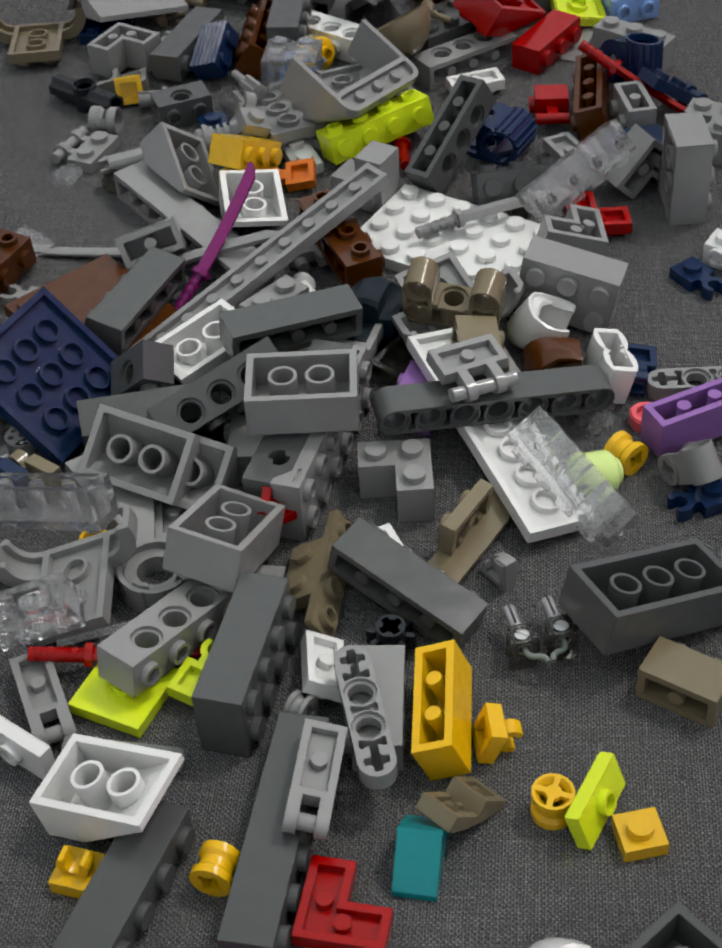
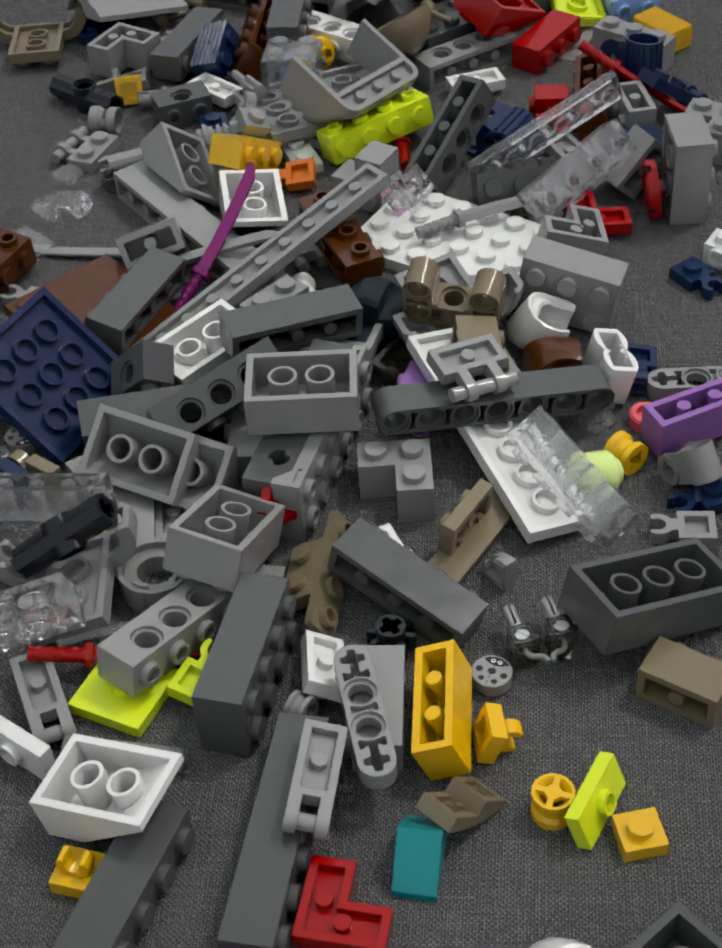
(64, 535): none -> black piece
(75, 202): none -> clear arm
(215, 868): yellow wheel -> none
(220, 89): none -> white plate
(407, 190): none -> clear brick
(492, 675): none -> light grey tile
(552, 123): none -> clear plate
(652, 188): none -> red plate
(659, 19): none -> yellow brick
(683, 527): none -> light grey plate

